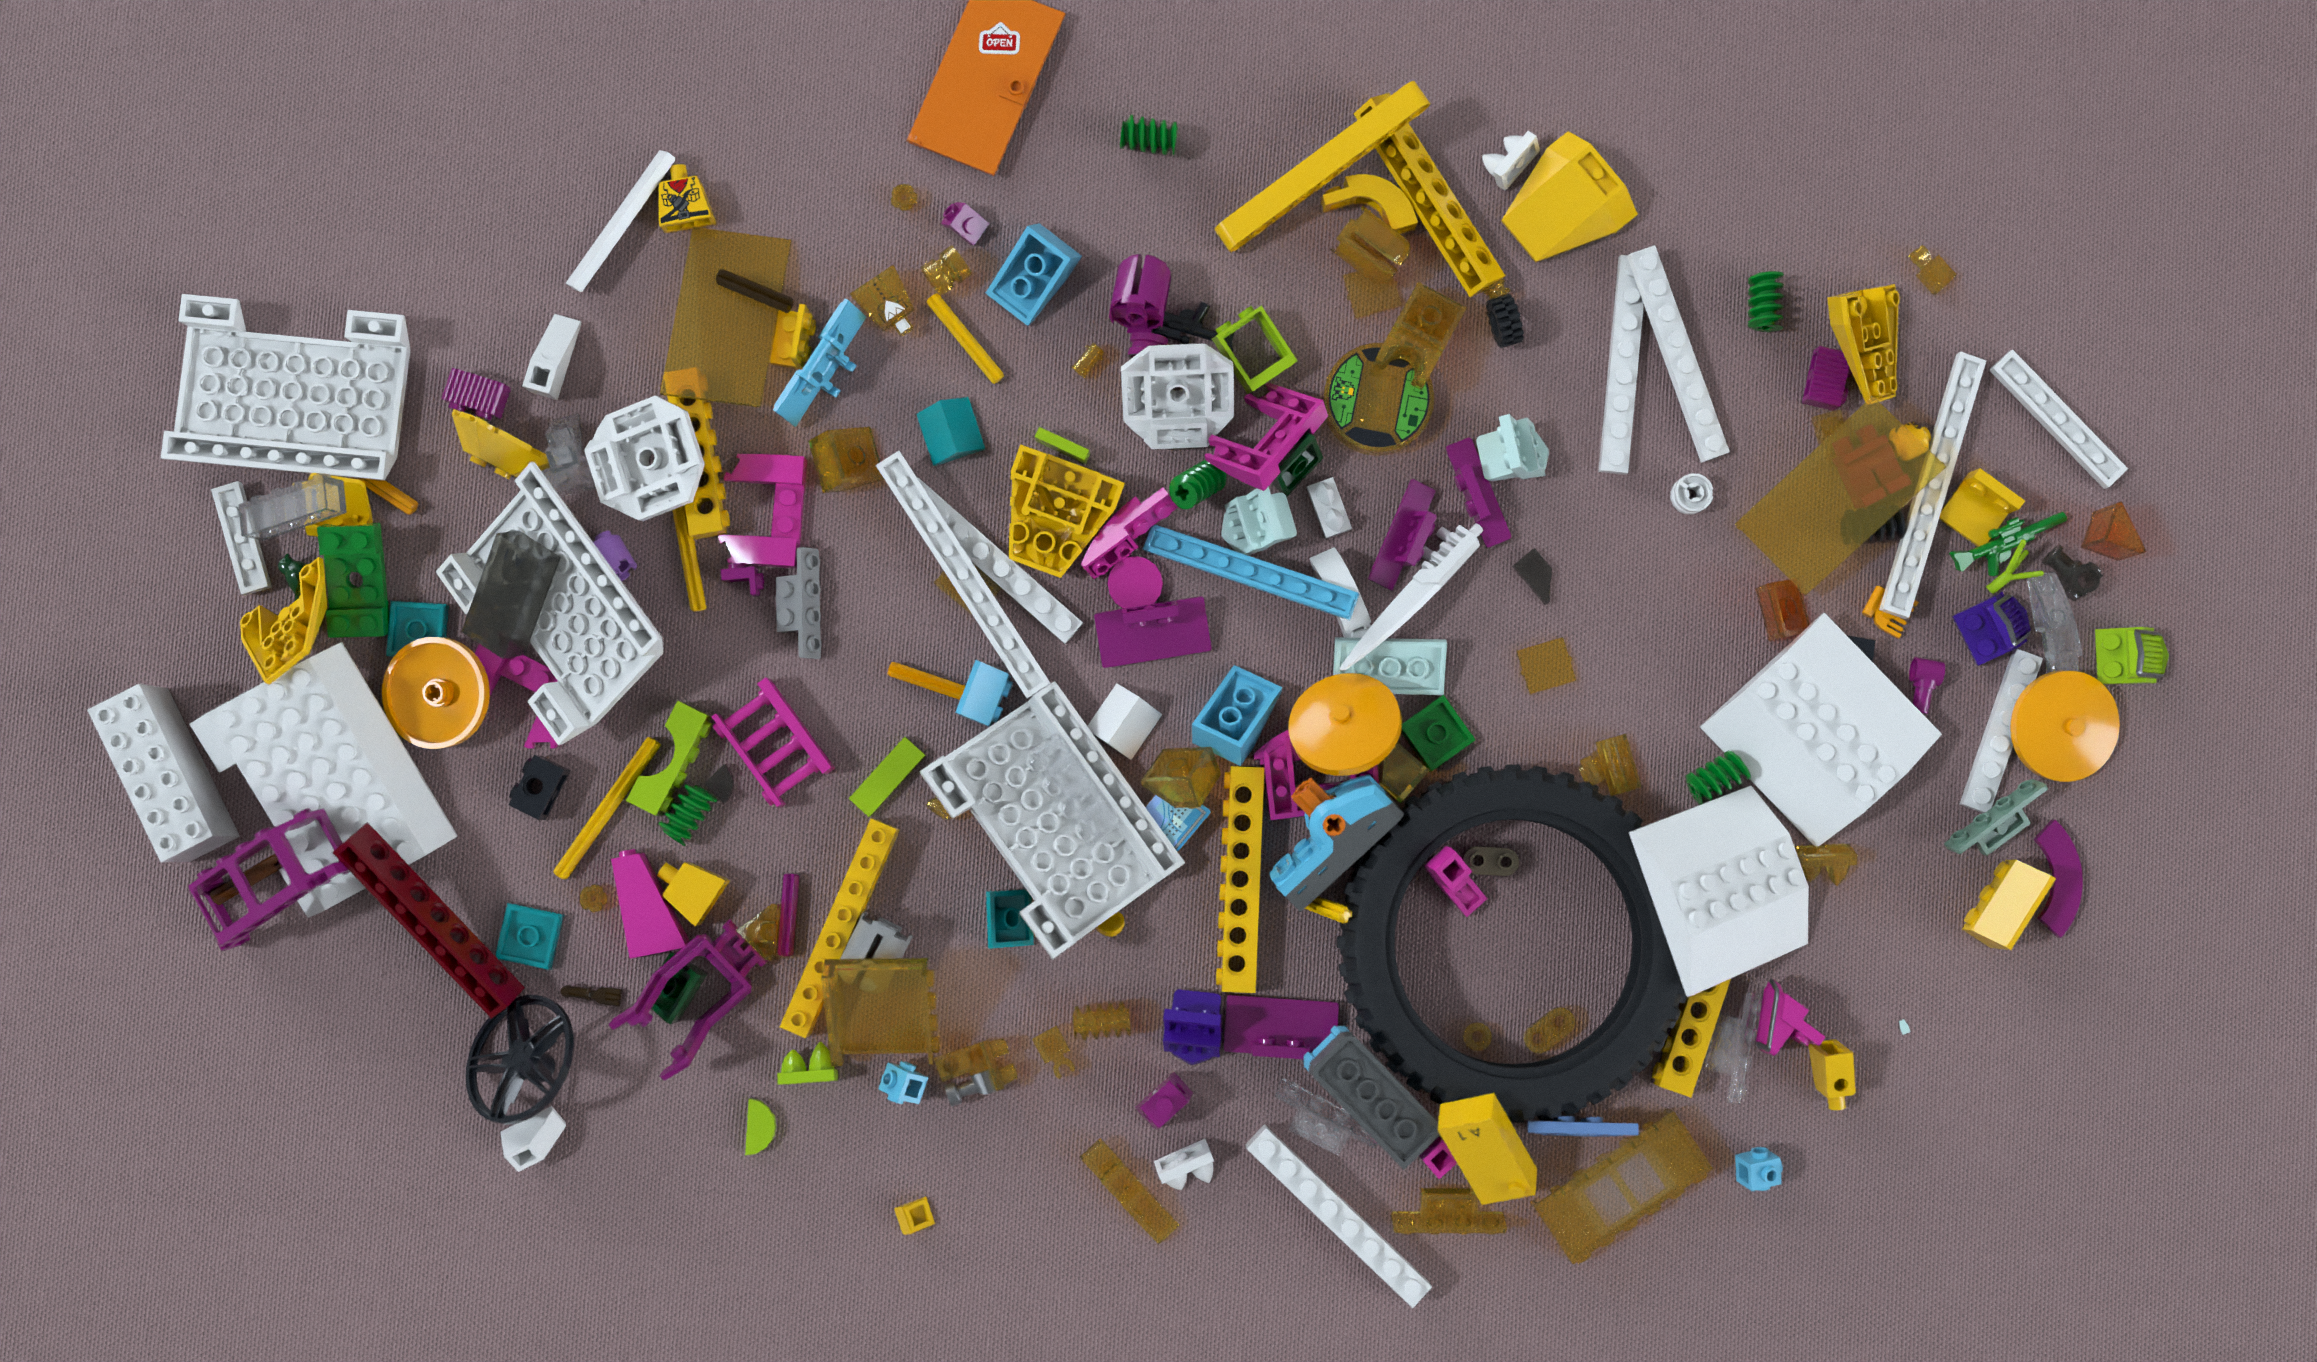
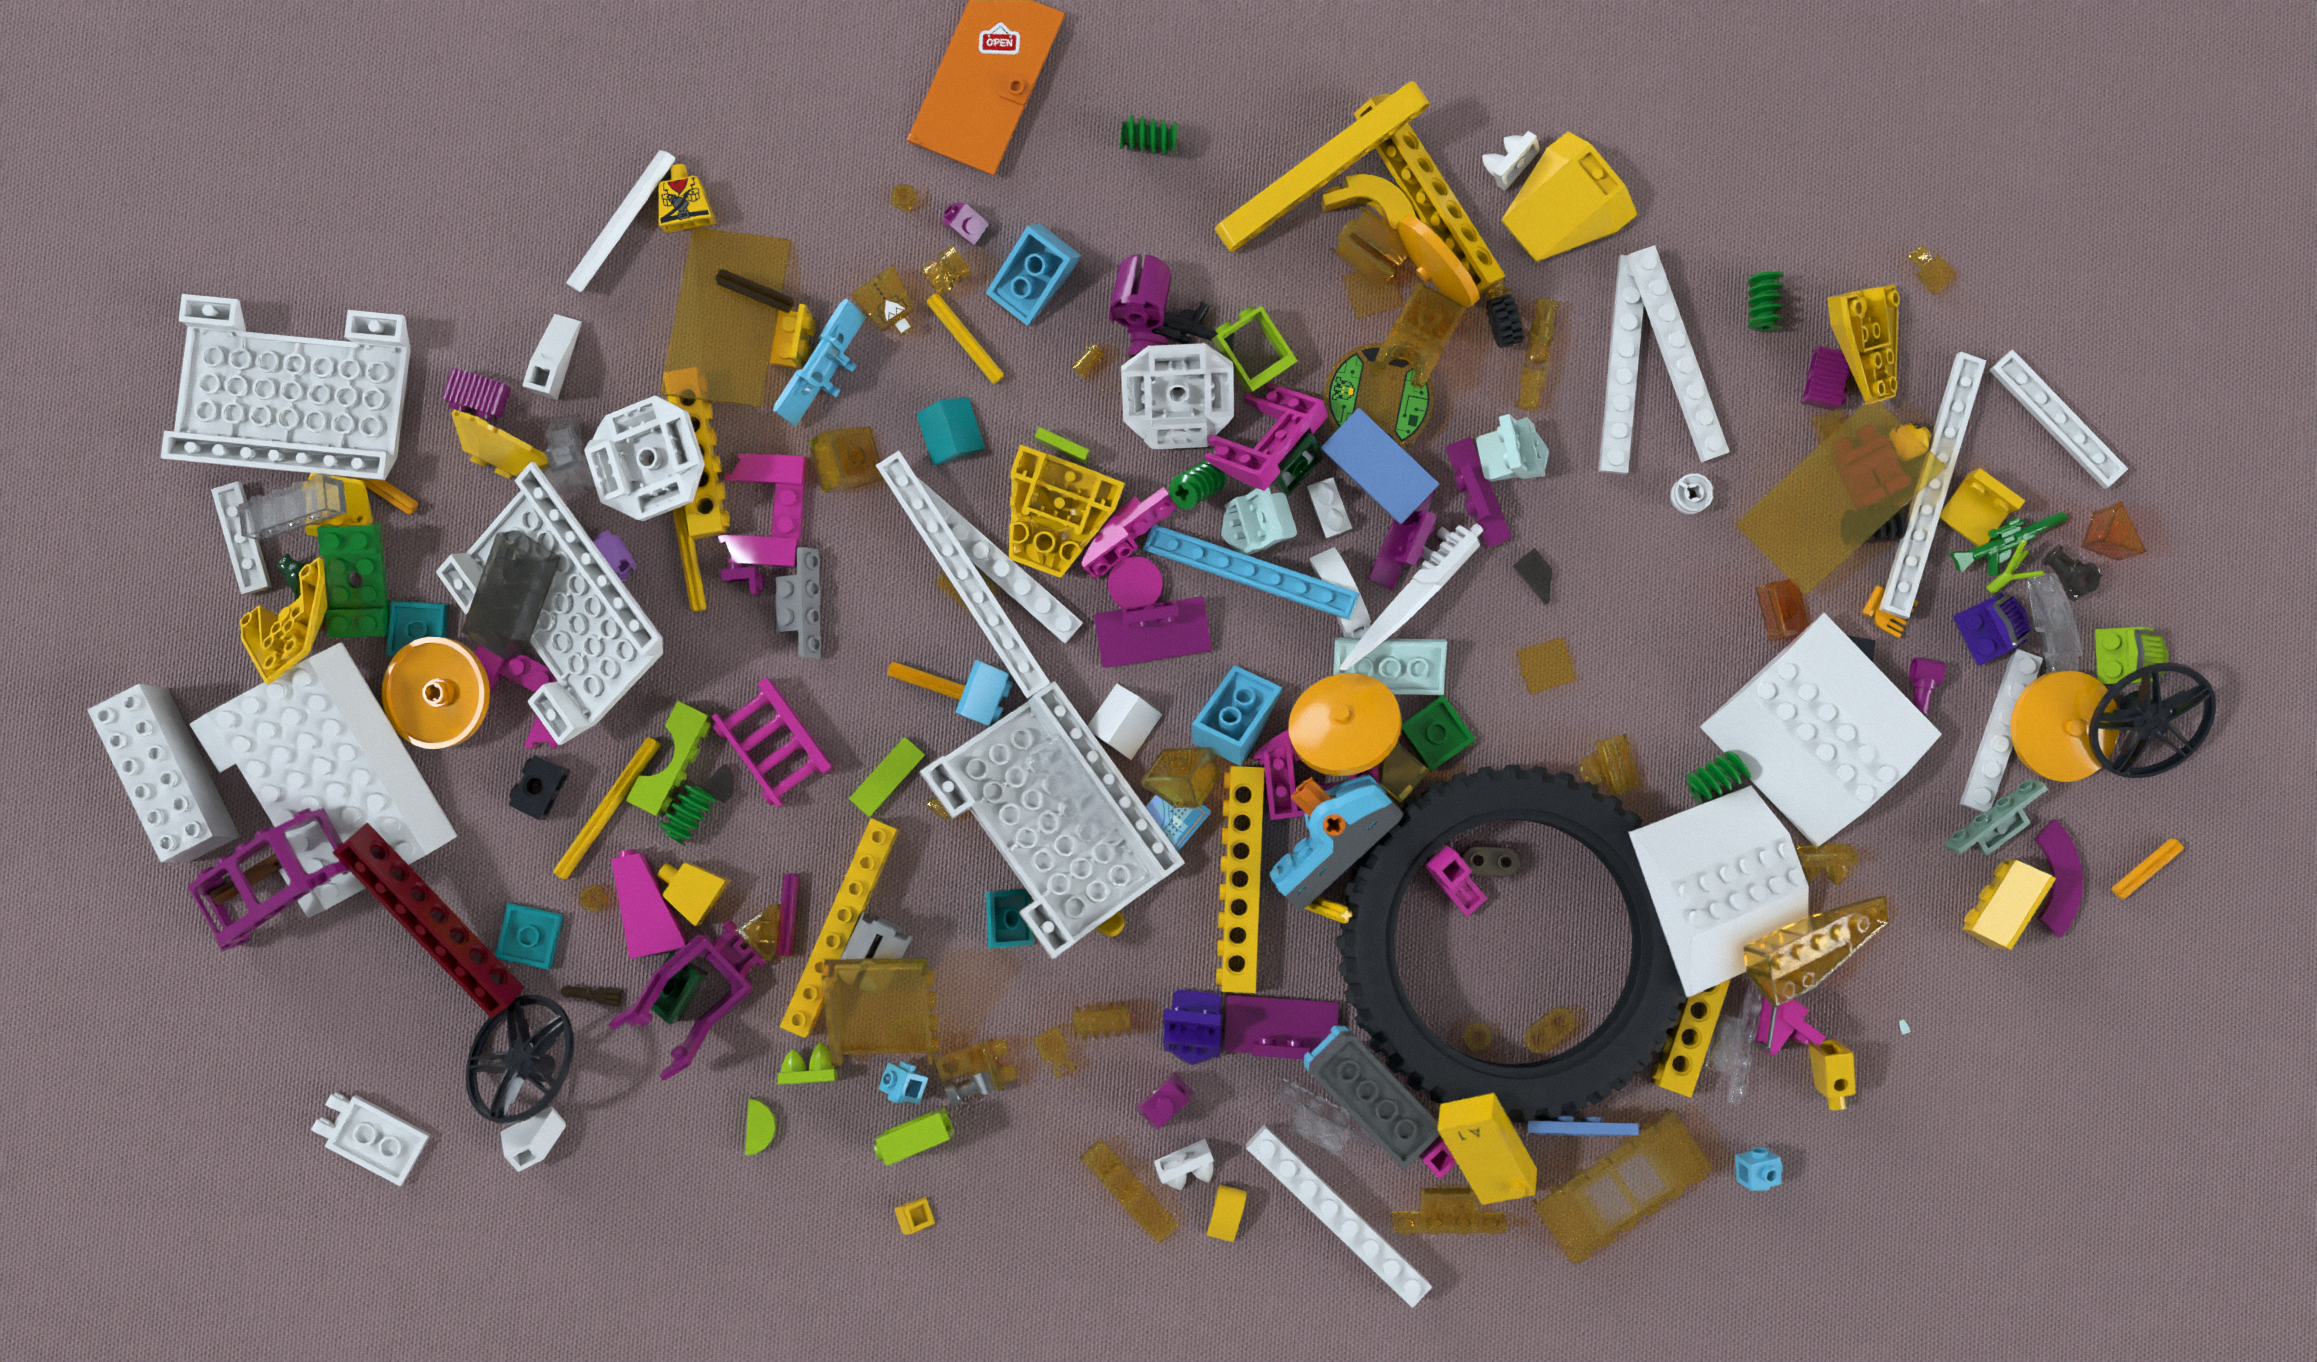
(372, 1137): none -> white tile
(914, 1136): none -> lime window
(1226, 1213): none -> yellow panel
(1379, 466): none -> medium blue tile
(1437, 262): none -> light orange dish
(1541, 336): none -> clear yellow piece
(1812, 948): none -> clear yellow wedge
(2147, 868): none -> light orange axle
(2151, 718): none -> black wheel

